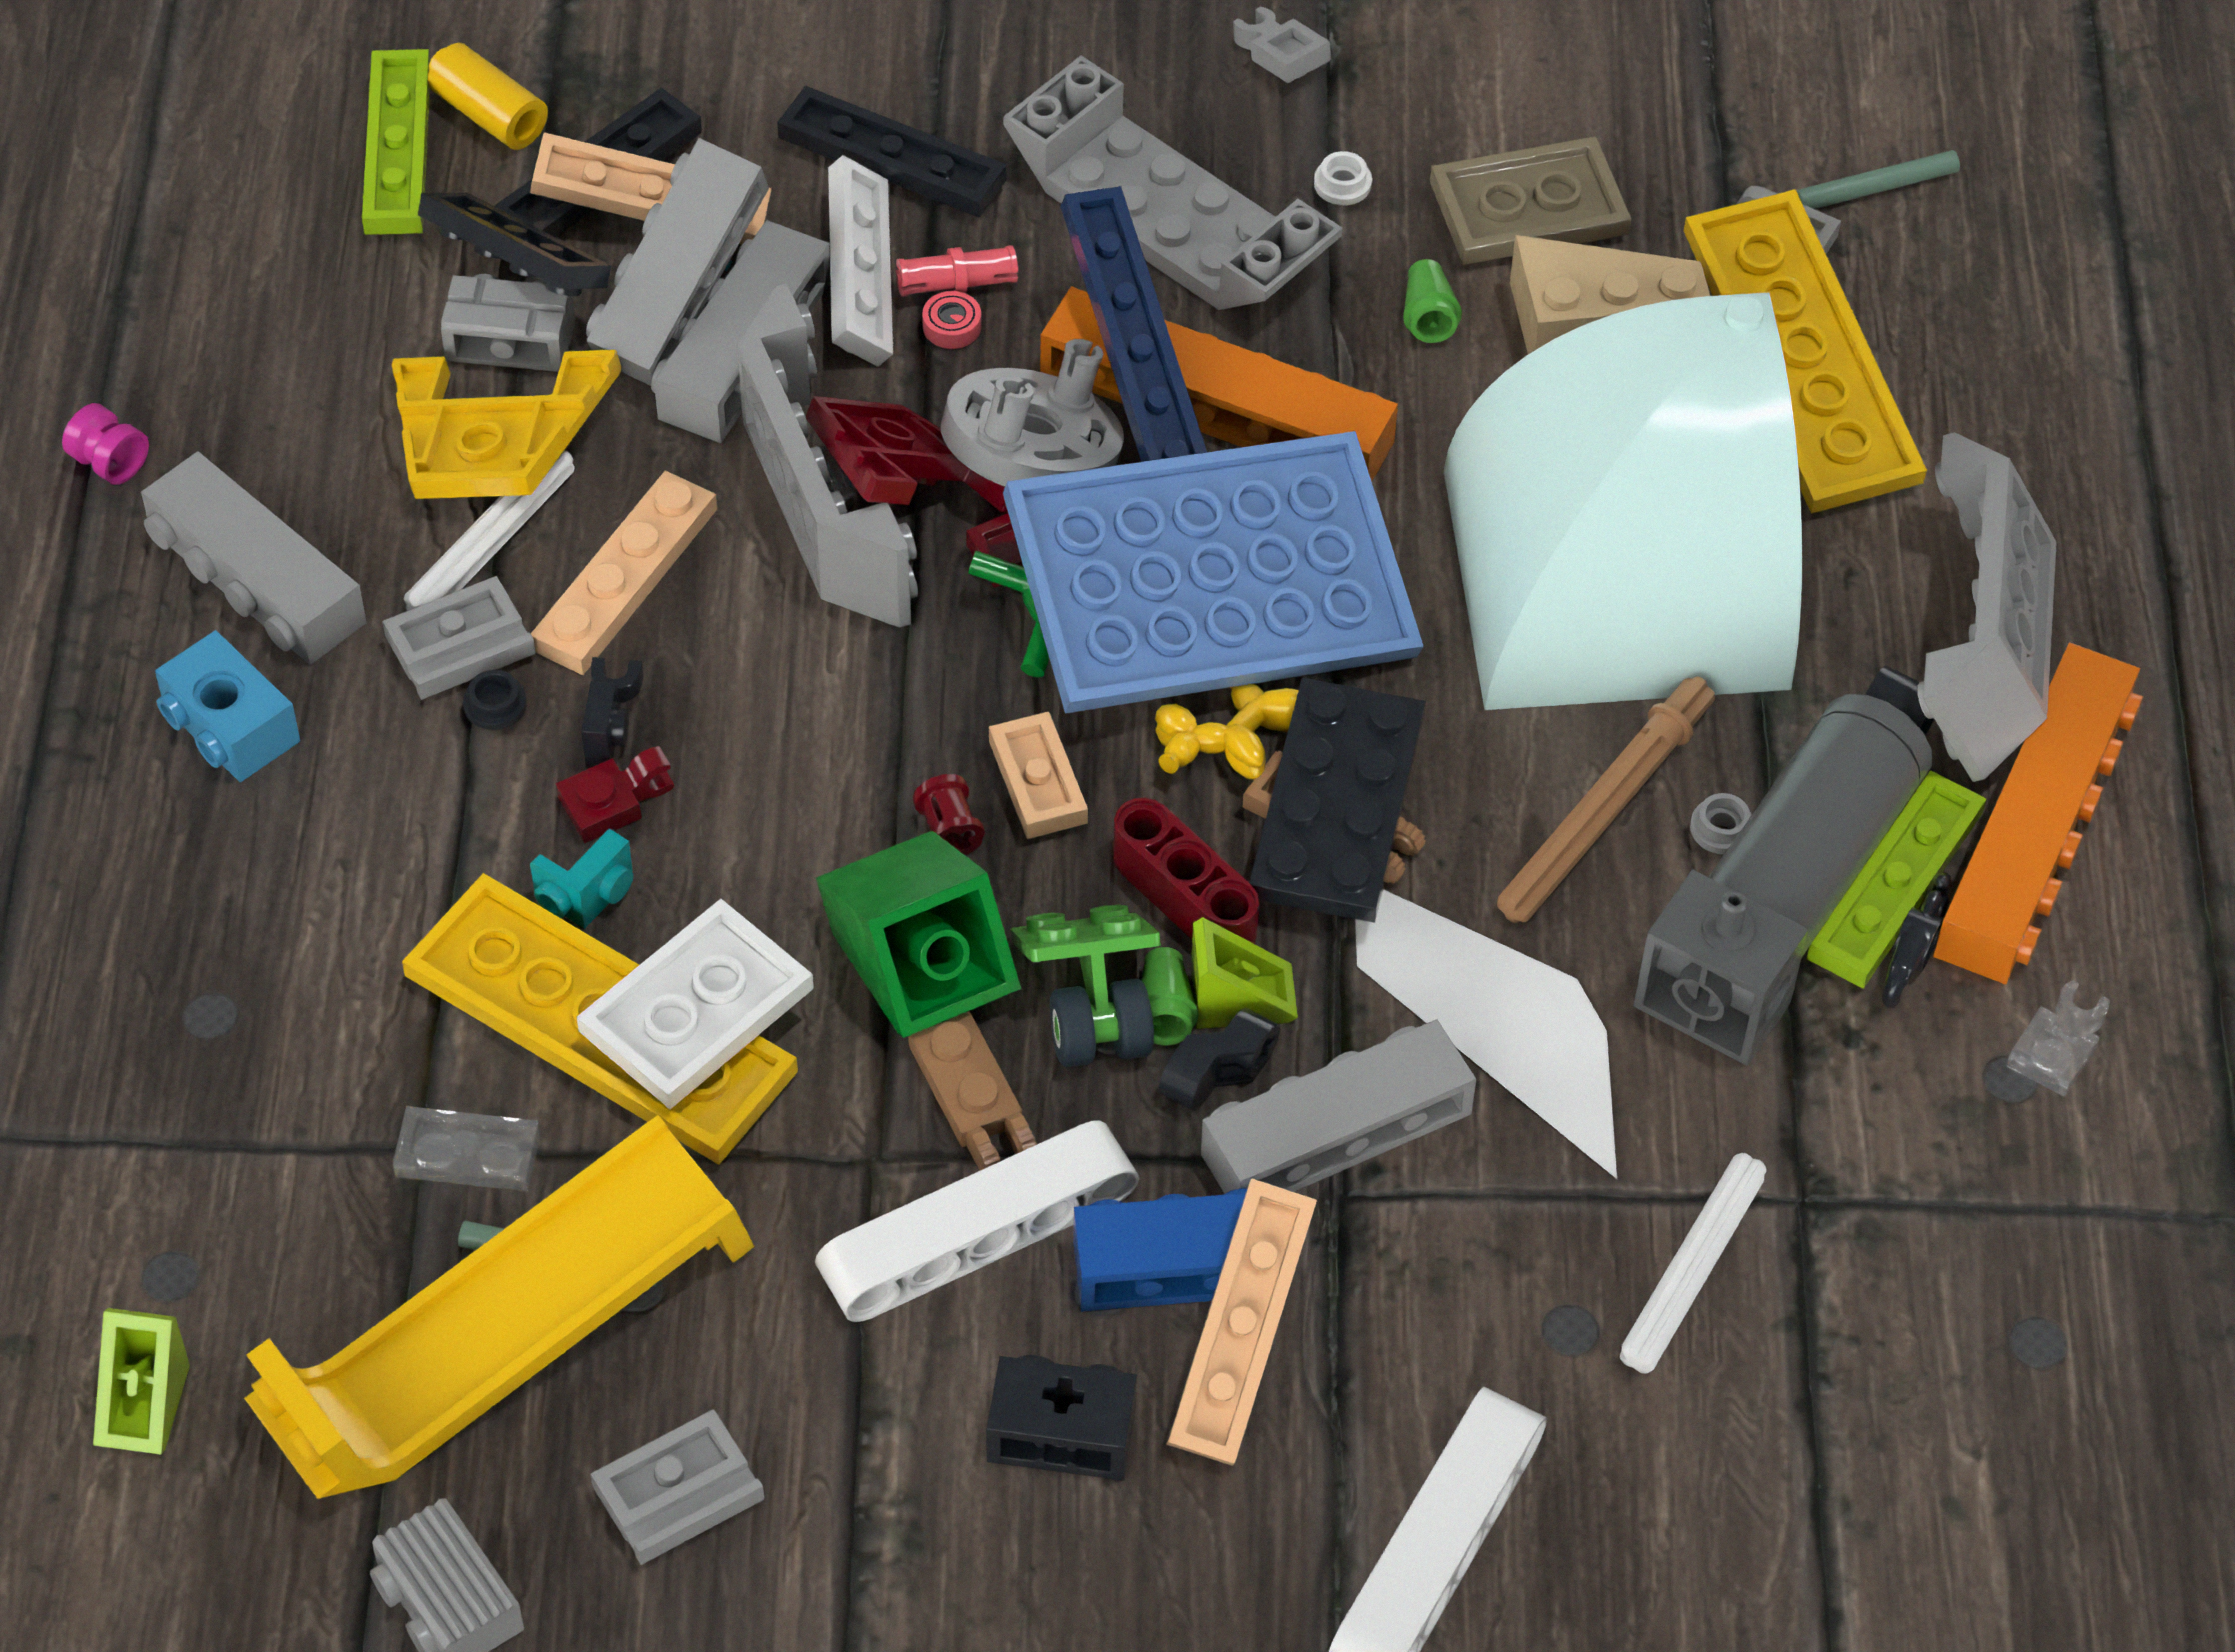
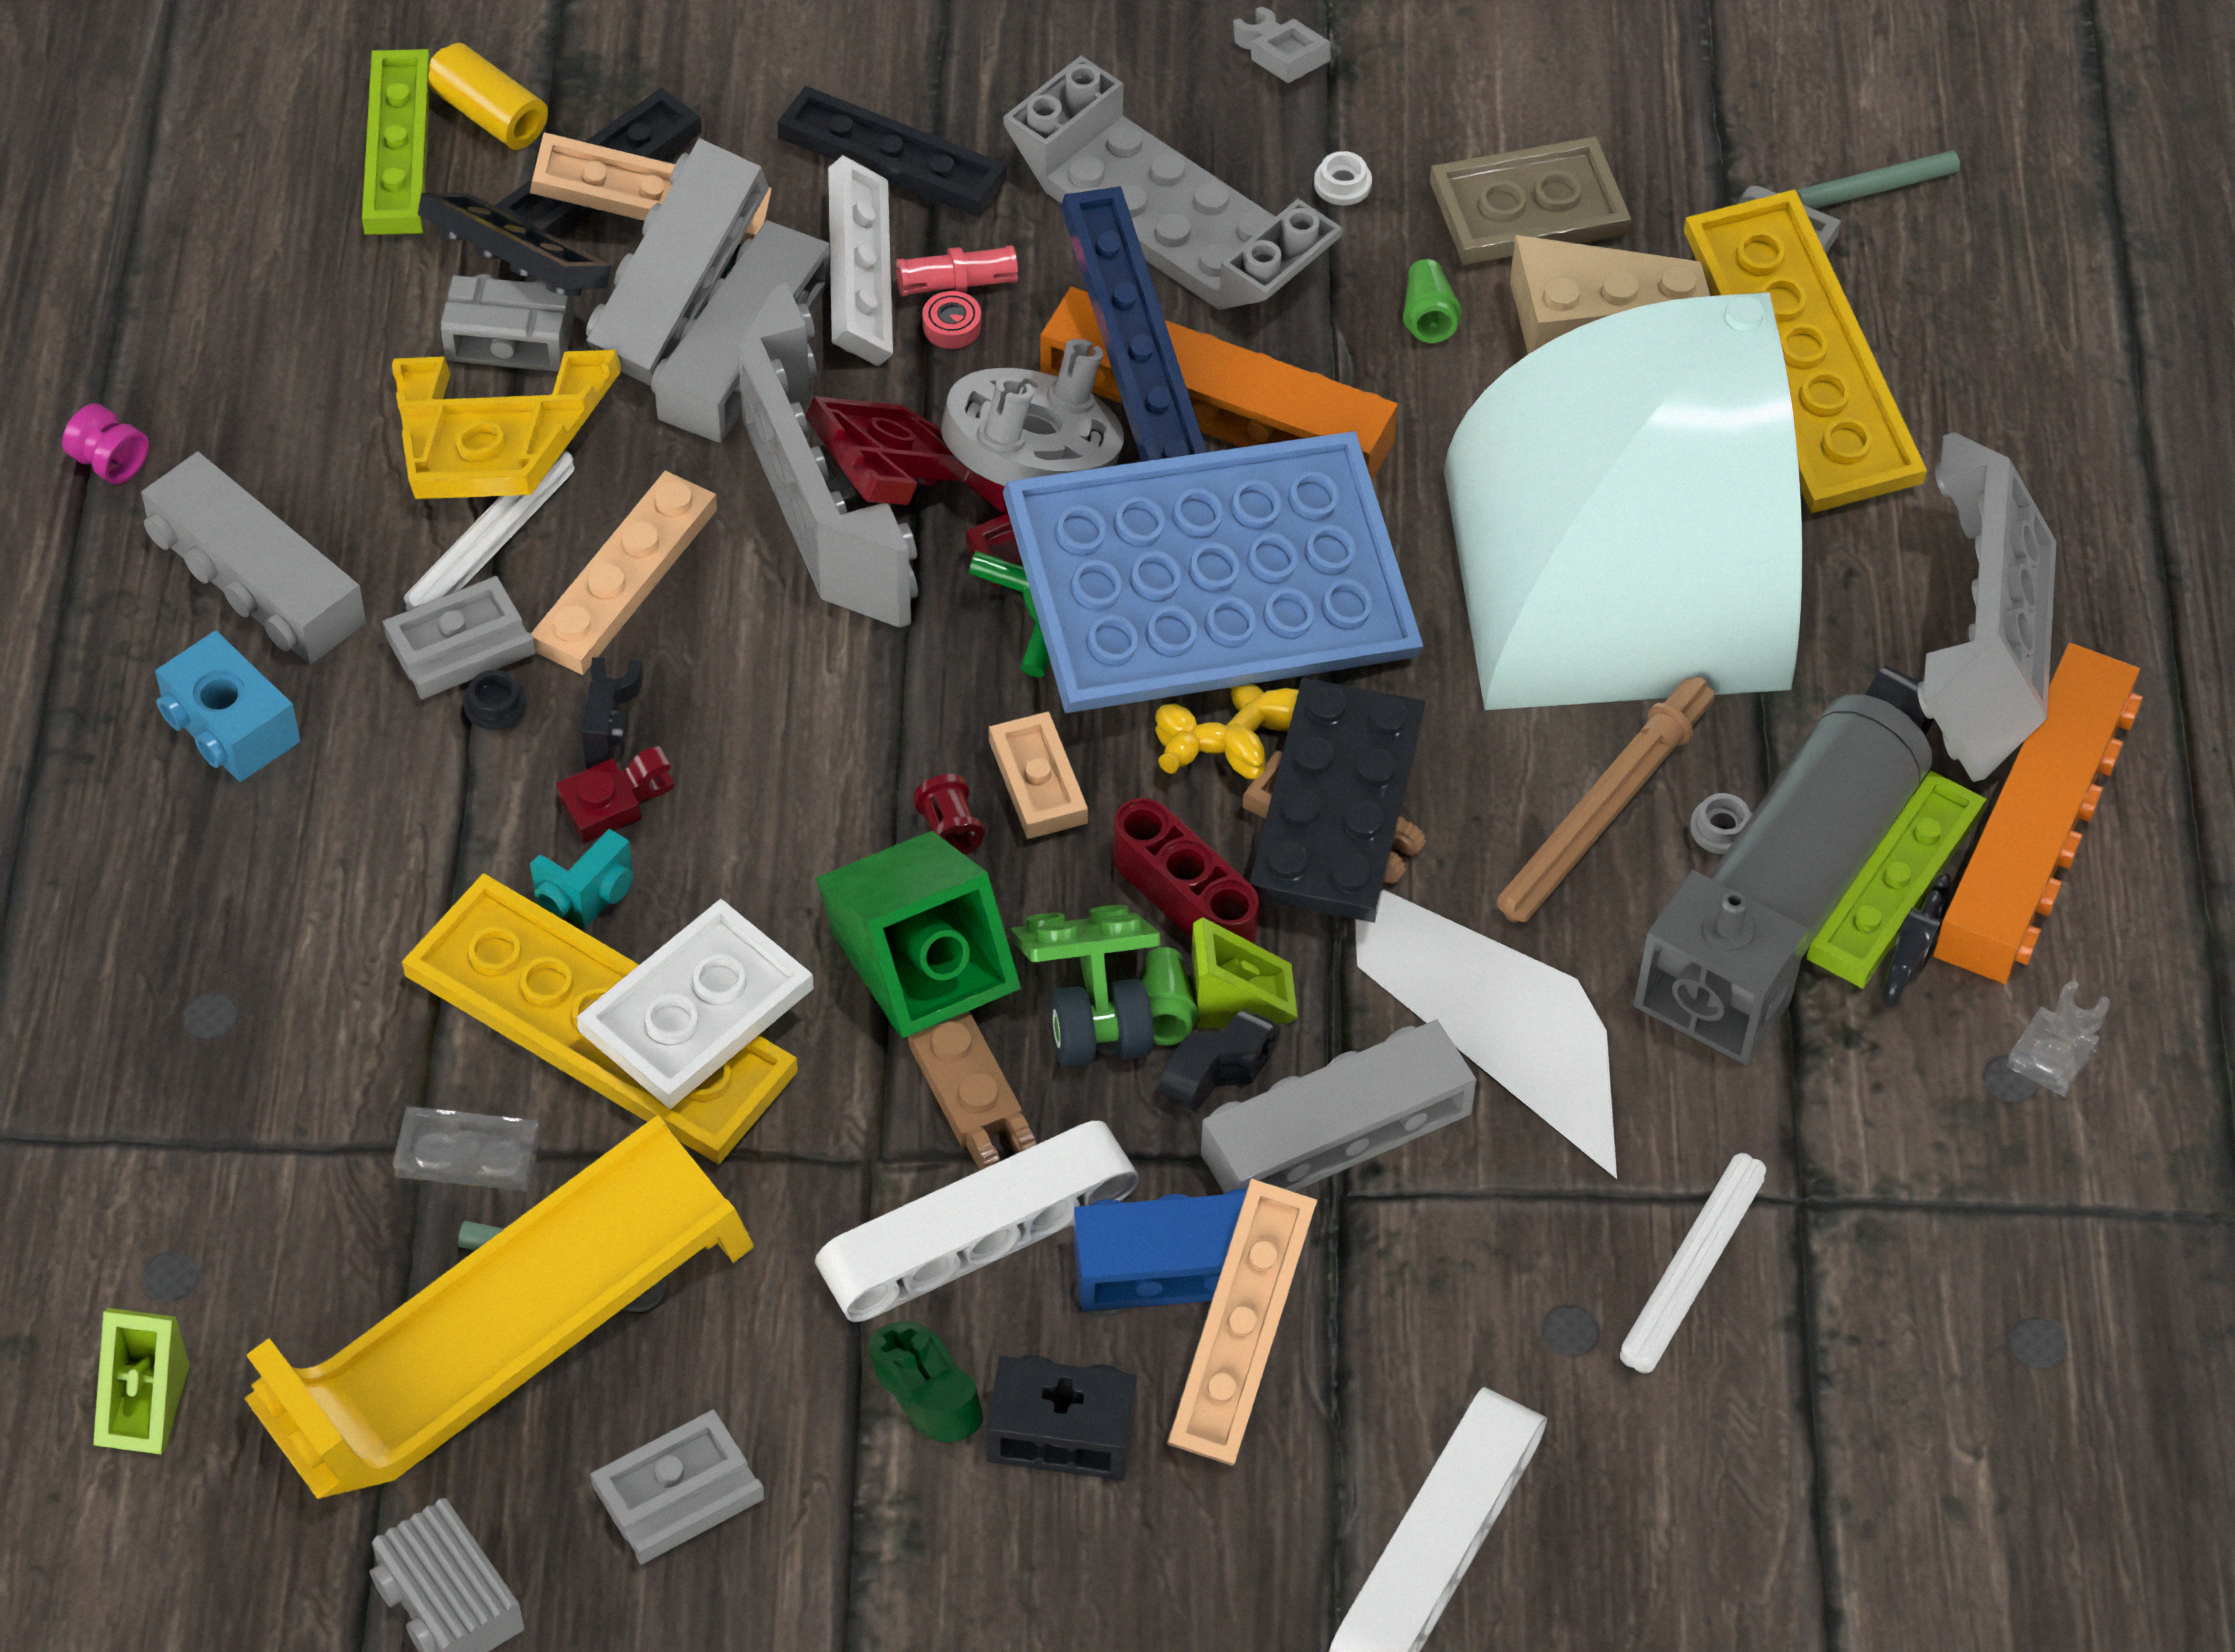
(926, 1381): none -> dark green piece

